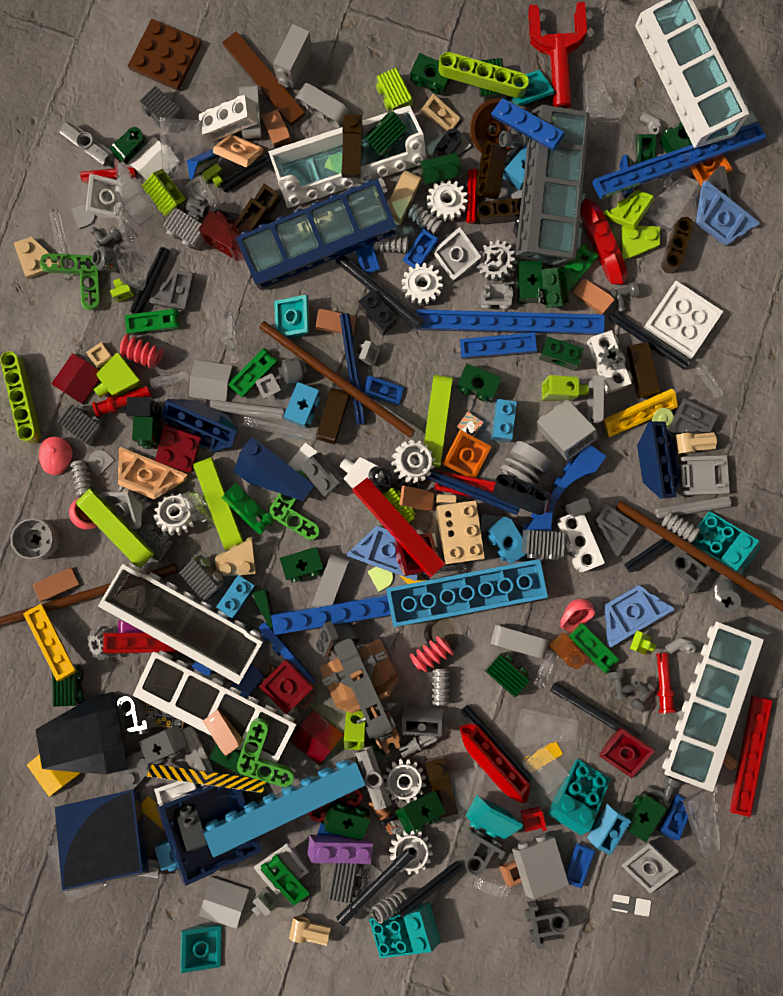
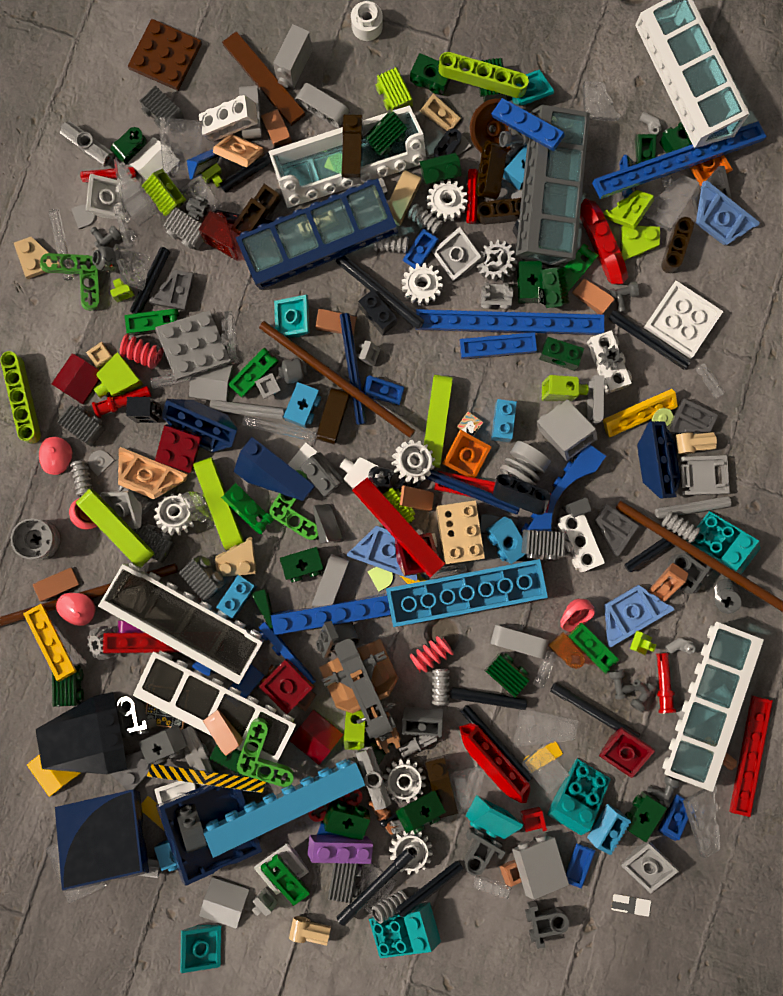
(76, 608): none -> coral hat
(146, 432): dark green brick -> none
(192, 345): none -> light grey plate
(326, 524): none -> dark grey slope
(367, 20): none -> white piece
(368, 259): blue tile -> none
(445, 499): tan tile -> none
(488, 698): none -> black axle
(489, 380): dark green brick -> none
(558, 47): red piece -> none
(643, 370): dark brown beam -> none
(669, 582): none -> nougat slope

